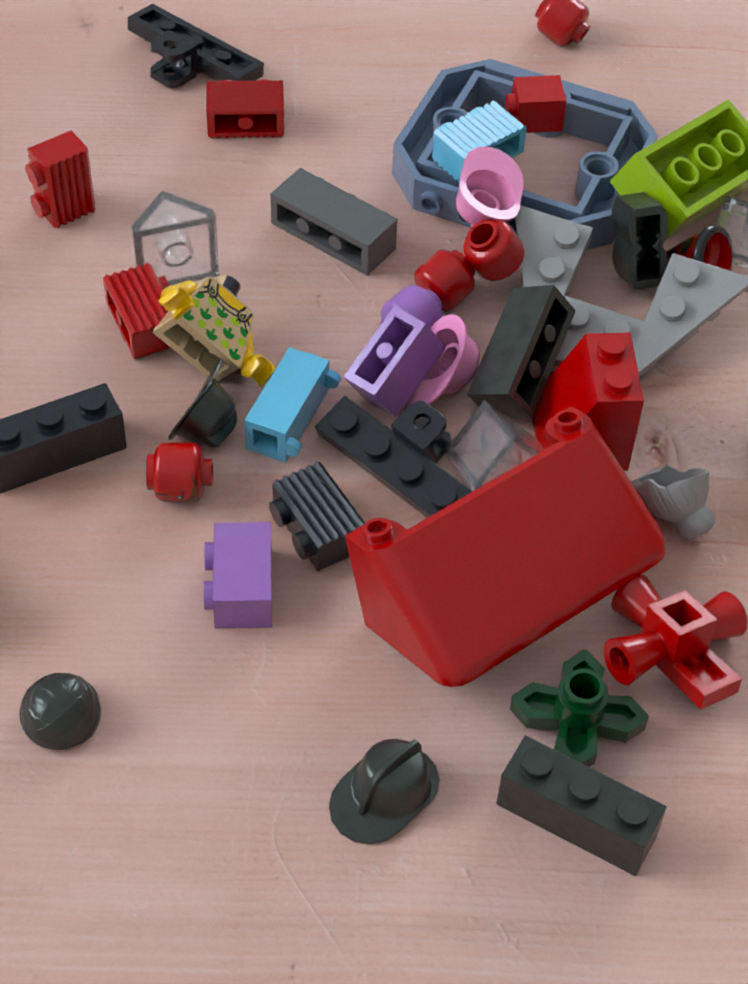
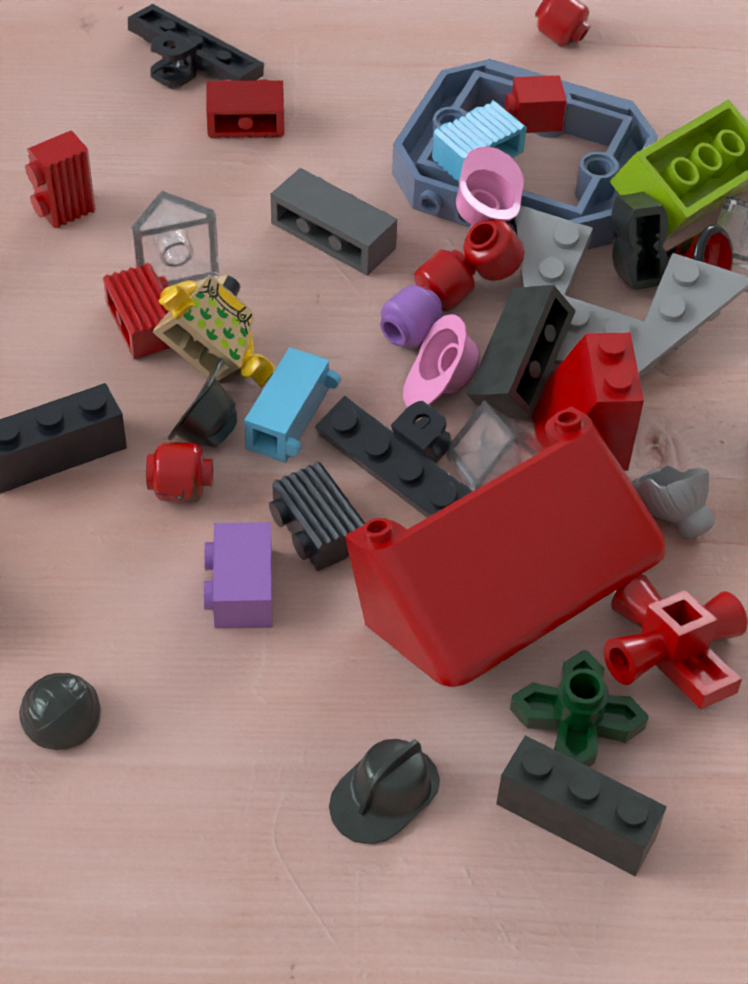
(394, 361): medium lavender brick -> none

